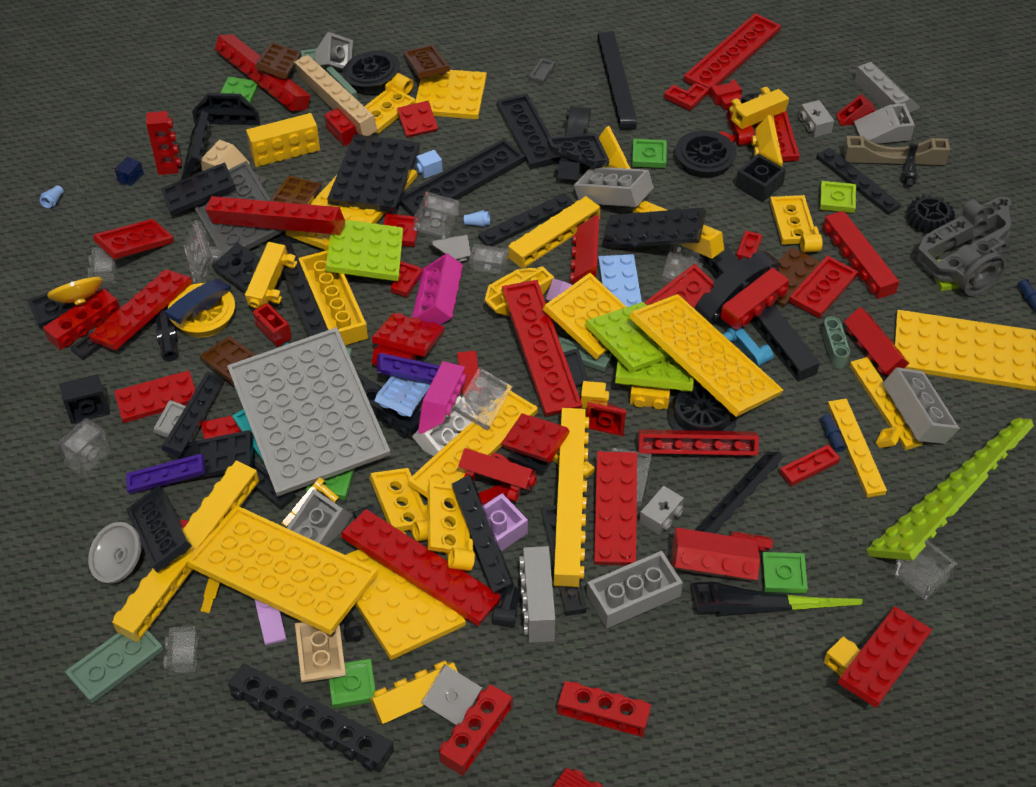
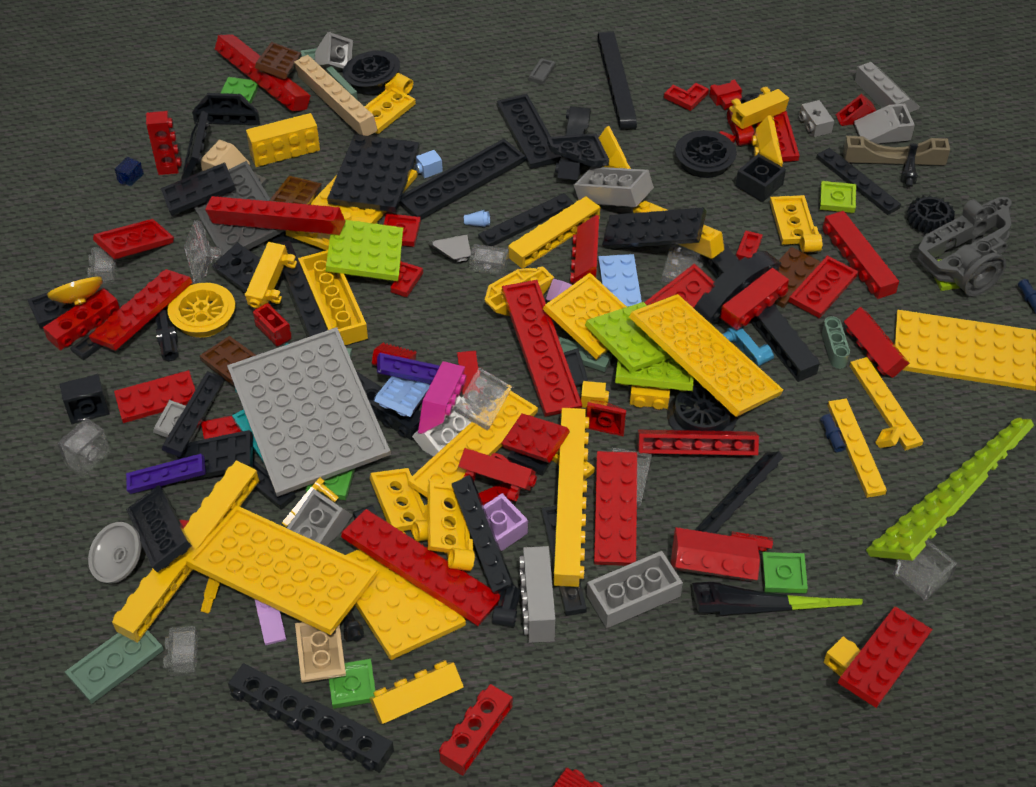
(50, 198): light blue cone -> none
(199, 298): dark blue slope -> none
(340, 126): red brick -> none
(408, 334): red plate -> none
(417, 119): red plate -> none
(426, 61): reddish brown plate -> none
(436, 215): clear brick -> none
(438, 290): dark pink slope -> none
(451, 695): light grey plate -> none
(454, 93): yellow plate -> none
(610, 718): red brick -> none
(649, 153): bright green plate -> none
(662, 510): light grey brick -> none
(733, 52): red plate -> none
(809, 465): red plate -> none
(920, 406): light grey brick -> none

